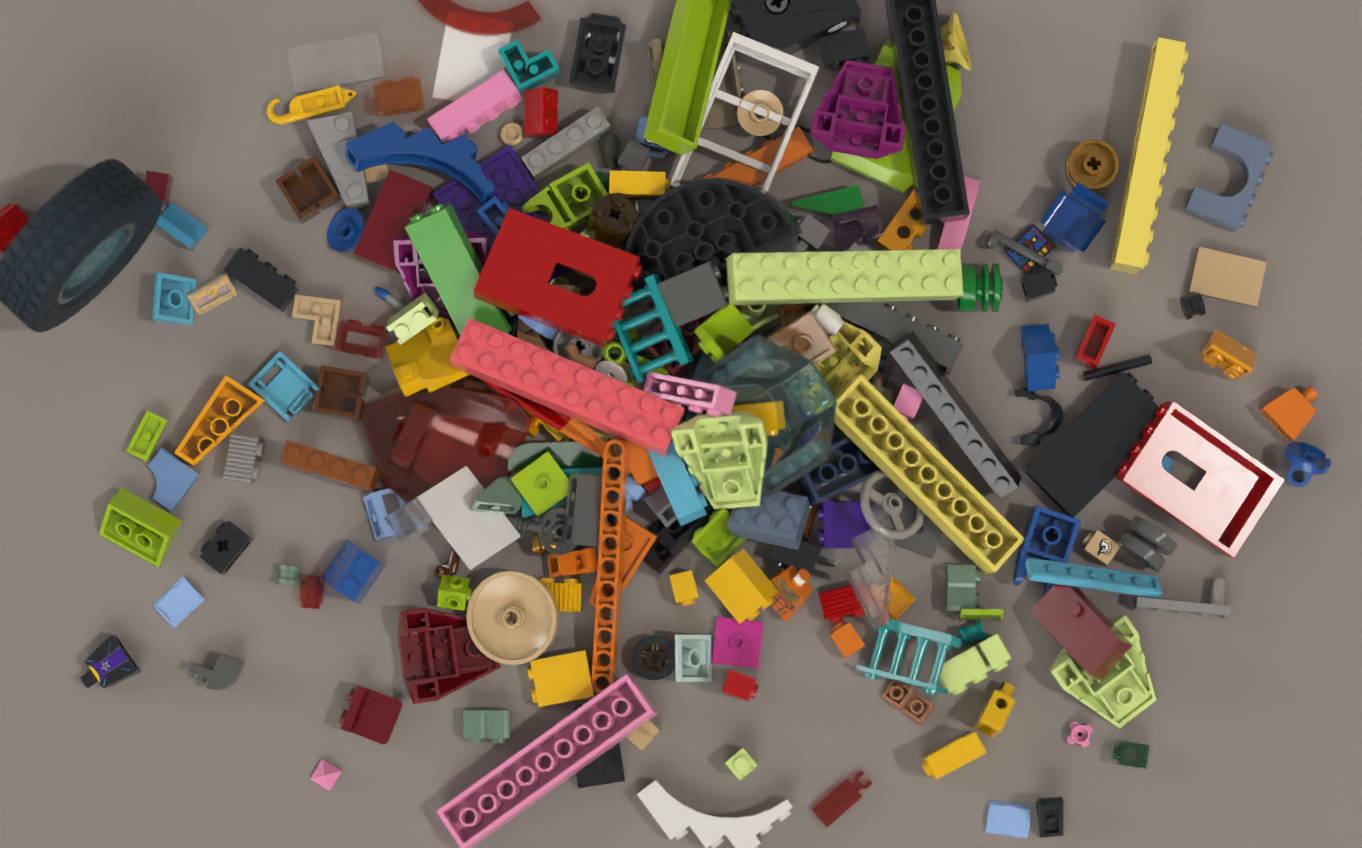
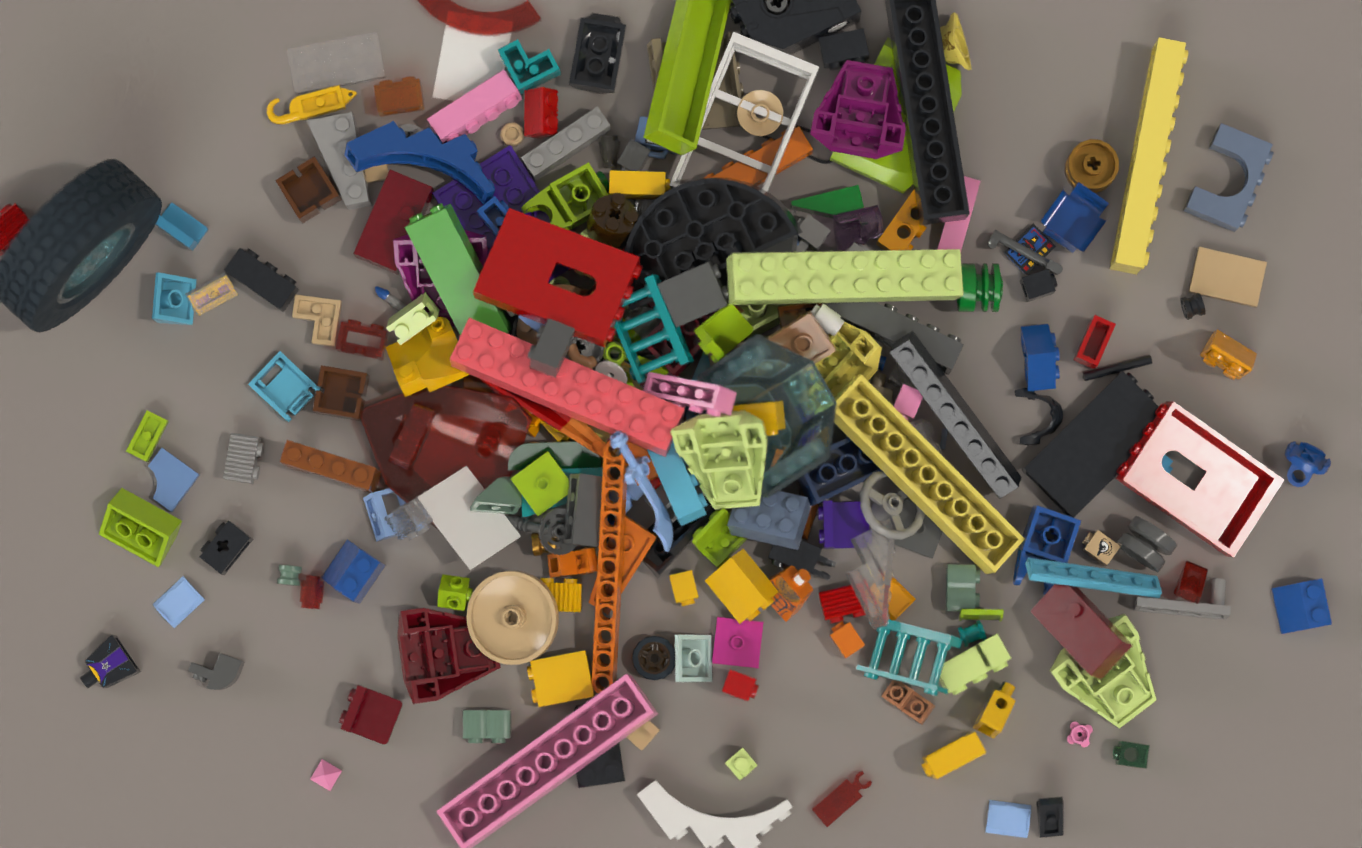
(160, 184): dark red brick -> none
(219, 418): light orange wedge -> none
(345, 230): blue dish -> none
(450, 567): reddish brown arm -> none
(551, 347): none -> dark grey brick
(638, 470): none -> light blue sword
(1191, 582): none -> clear red slope
(1291, 411): orange torso -> none
(1301, 606): none -> blue slope

